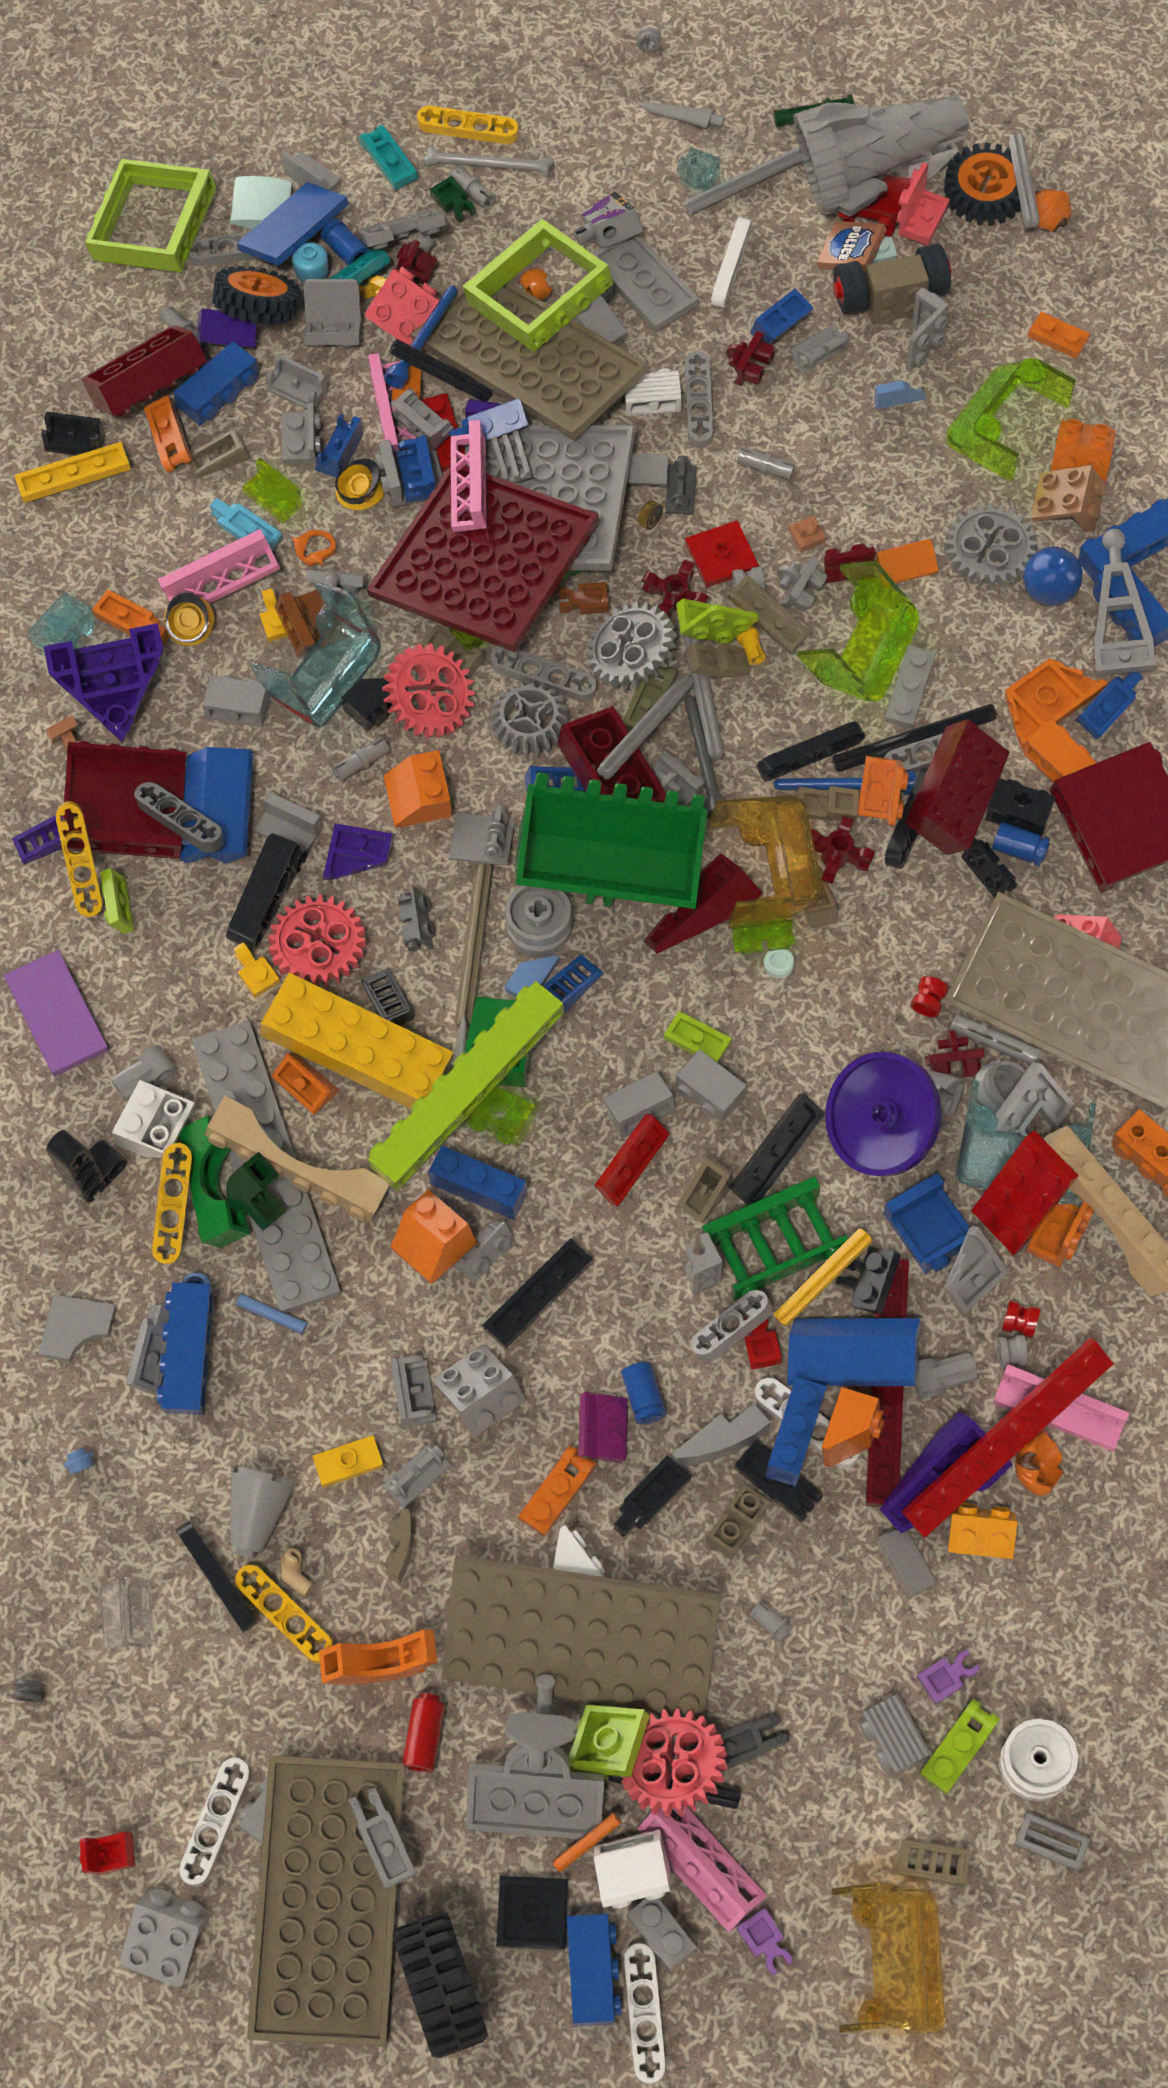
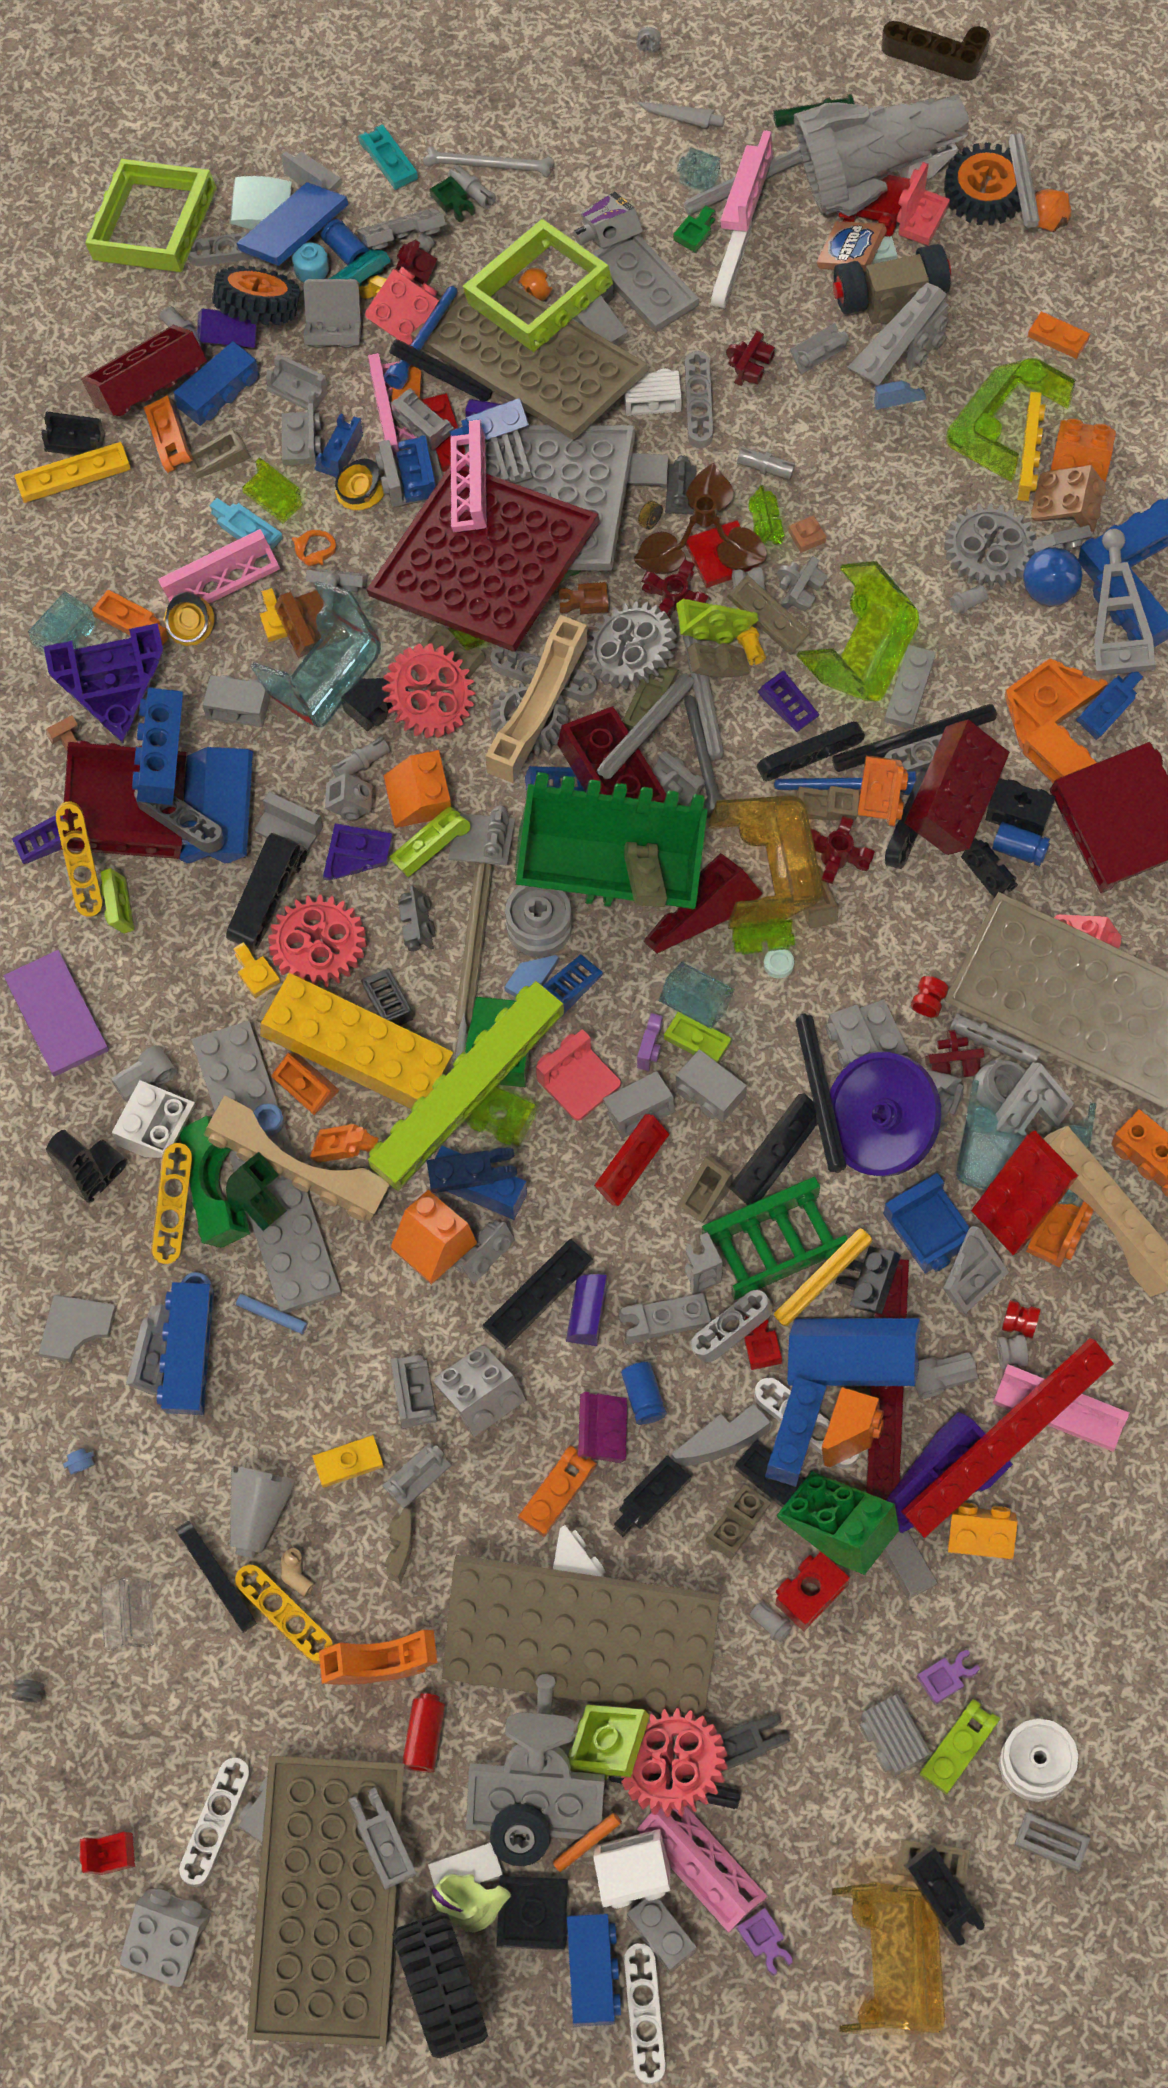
(158, 785): none -> blue brick
(269, 1118): none -> medium blue tile
(341, 1143): none -> orange hinge
(348, 796): none -> light grey brick
(429, 841): none -> lime plate
(468, 120): yellow beam -> none
(468, 1902): none -> yellowish green hair
(469, 1170): none -> dark blue hinge
(479, 1861): none -> white tile
(520, 733): none -> tan arch
(524, 1819): none -> black bush
(576, 1076): none -> coral bracket
(587, 1309): none -> dark purple brick
(645, 874): none -> olive plate
(649, 1049): none -> medium lavender plate
(665, 1317): none -> light grey plate
(695, 232): none -> green plate
(696, 995): none -> clear light blue brick
(706, 495): none -> reddish brown plant
(748, 185): none -> bright pink fence
(764, 506): none -> clear neon green hinge
(775, 702): none -> dark purple slope
(782, 316): blue hinge -> none
(806, 1609): none -> red brick
(820, 1093): none -> black axle
(834, 559): dark red hips -> none
(841, 1521): none -> green slope
(864, 1032): none -> light grey plate
(896, 336): none -> light grey wing
(909, 561): orange slope -> none
(935, 51): none -> dark brown beam
(943, 1894): none -> black plate
(963, 601): none -> light grey pin
(1032, 436): none -> yellow plate
(1038, 1464): orange hair -> none
(1069, 539): none -> light grey plate

